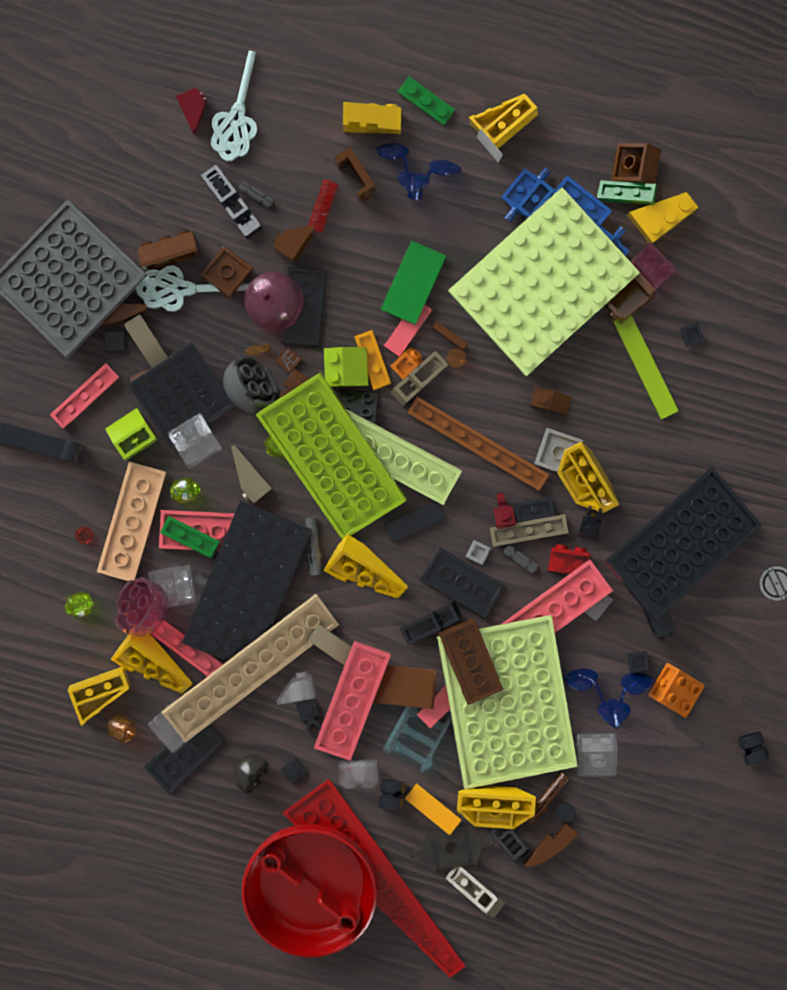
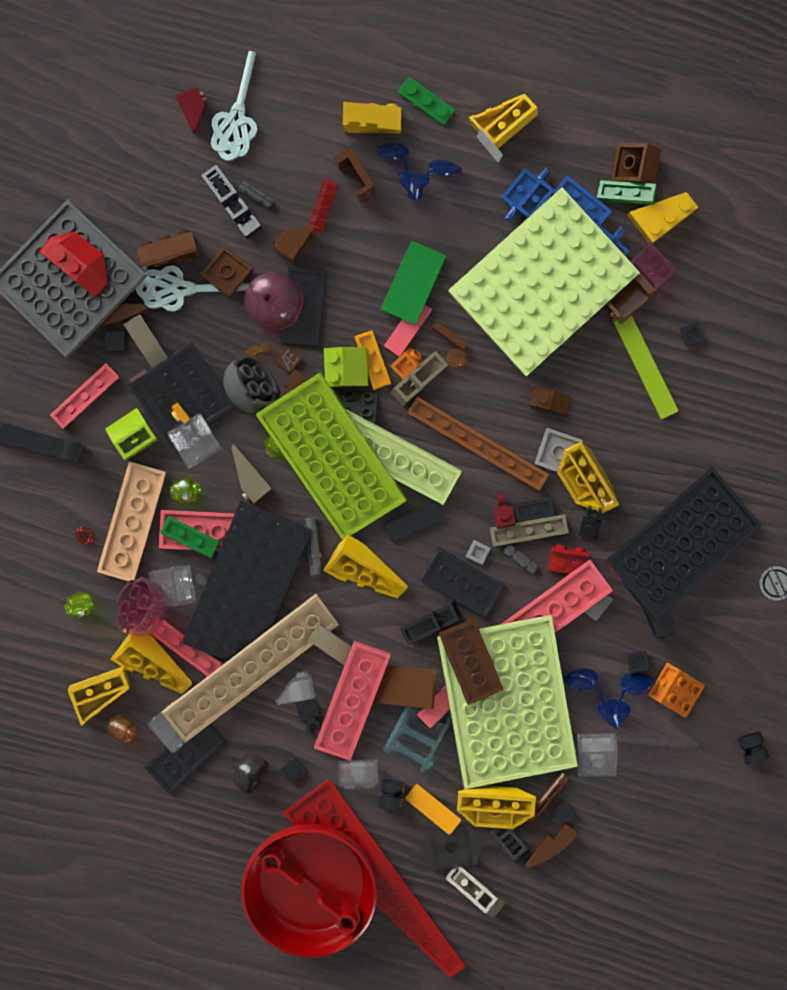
(78, 261): none -> red wedge
(179, 413): none -> light orange plate

